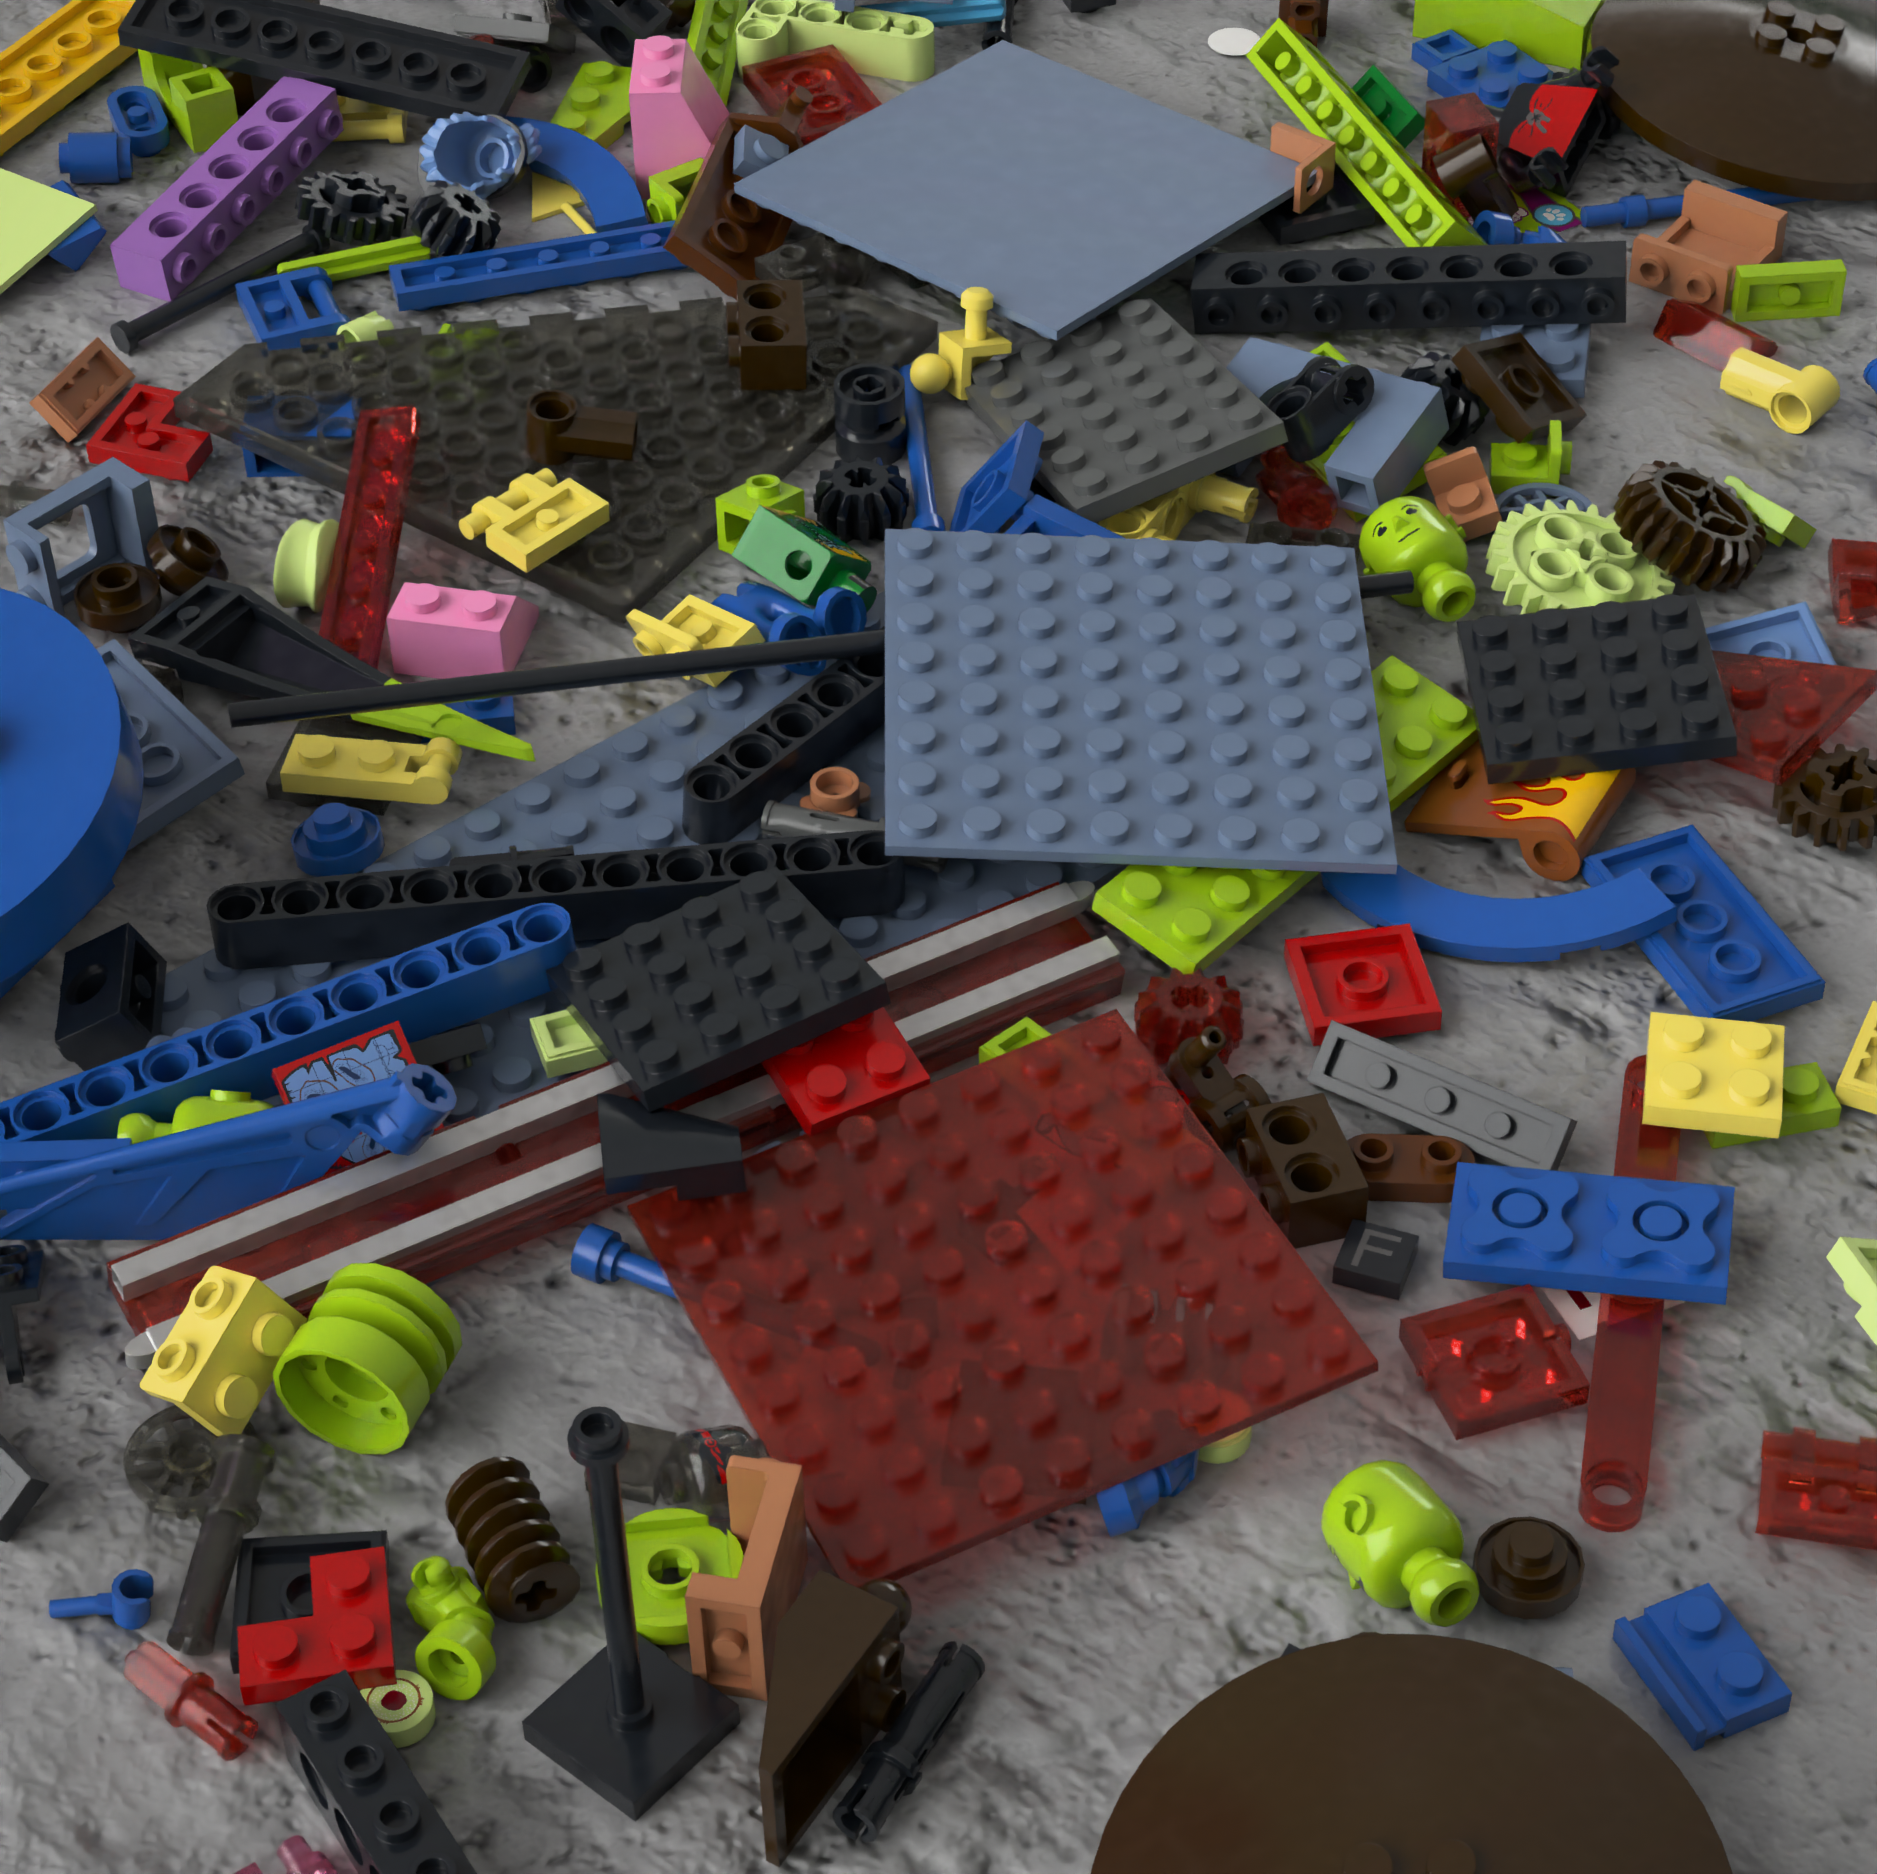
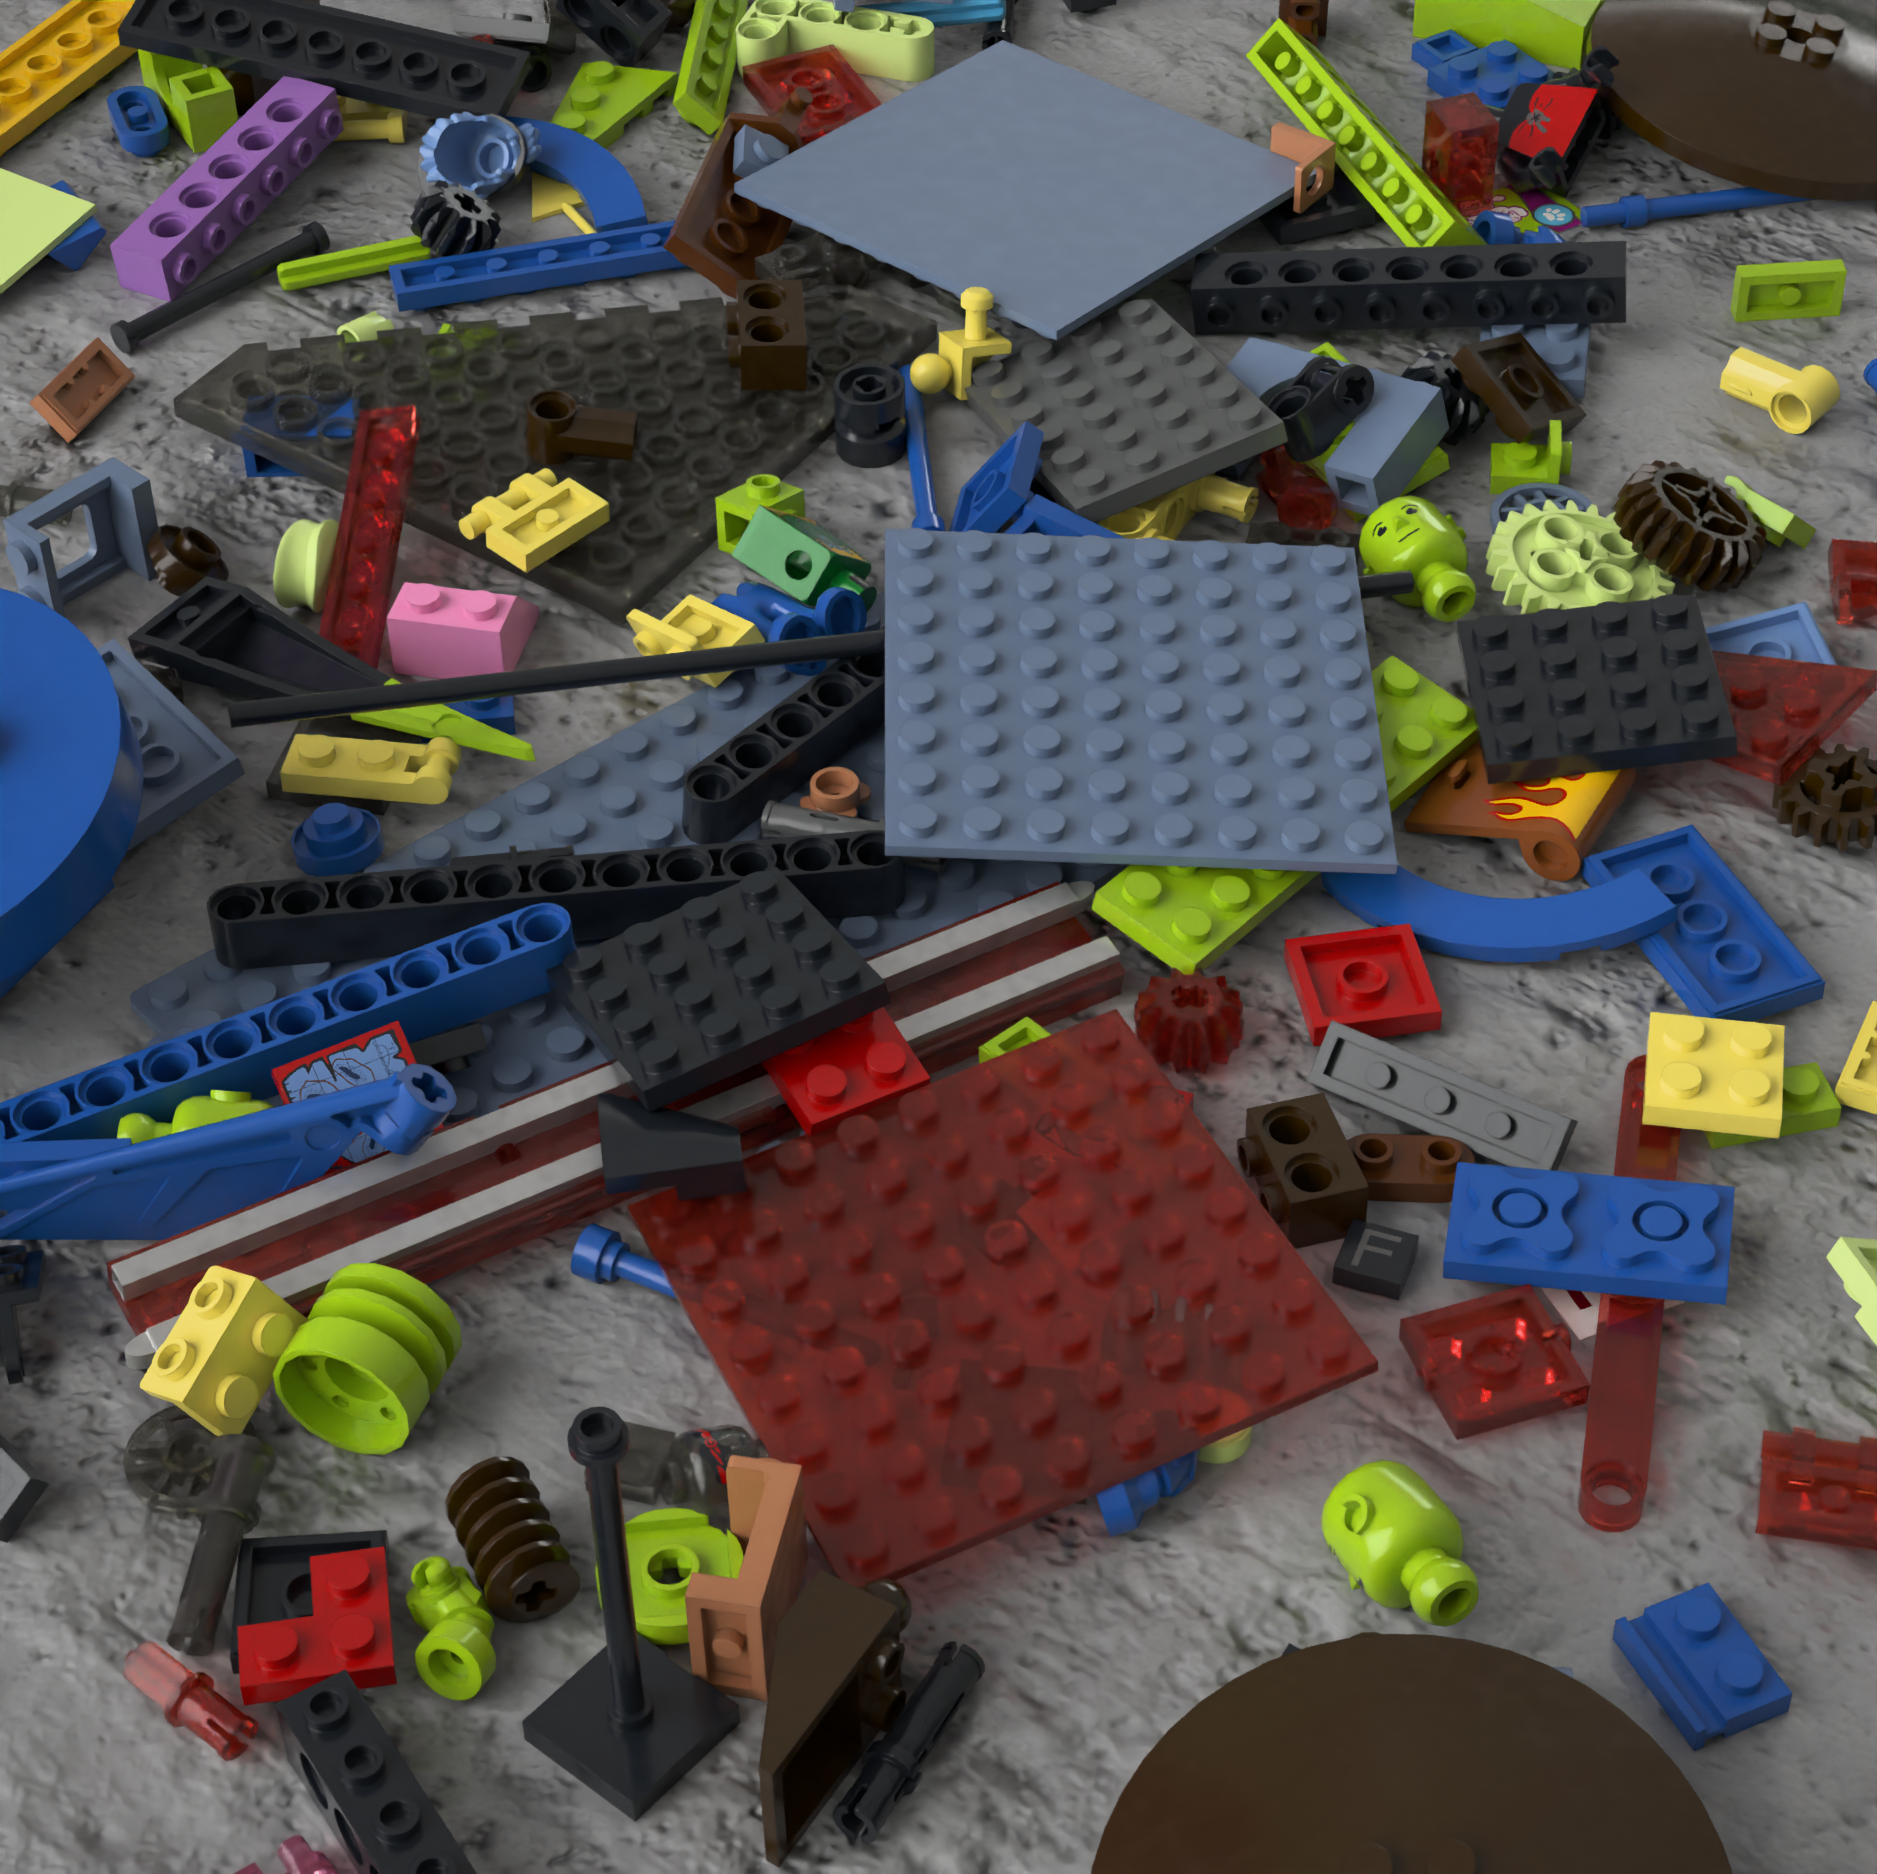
(96, 157): blue brick -> none
(110, 998): black brick -> none
(118, 597): dark brown plate -> none
(127, 1603): blue hand -> none
(146, 436): red plate -> none
(277, 314): blue plate -> none
(352, 207): black gear -> none
(403, 1708): yellowish green tile -> none
(563, 1044): yellowish green tile -> none
(670, 107): bright pink slope -> none
(670, 190): lime bracket -> none
(861, 499): black gear -> none
(1211, 1087): dark brown piece -> none
(1233, 41): white sticker -> none
(1390, 106): green plate -> none
(1464, 491): nougat bracket -> none
(1474, 176): dark brown piece -> none
(1528, 1567): dark brown plate -> none
(1703, 246): nougat panel -> none
(1707, 333): clear red slope -> none

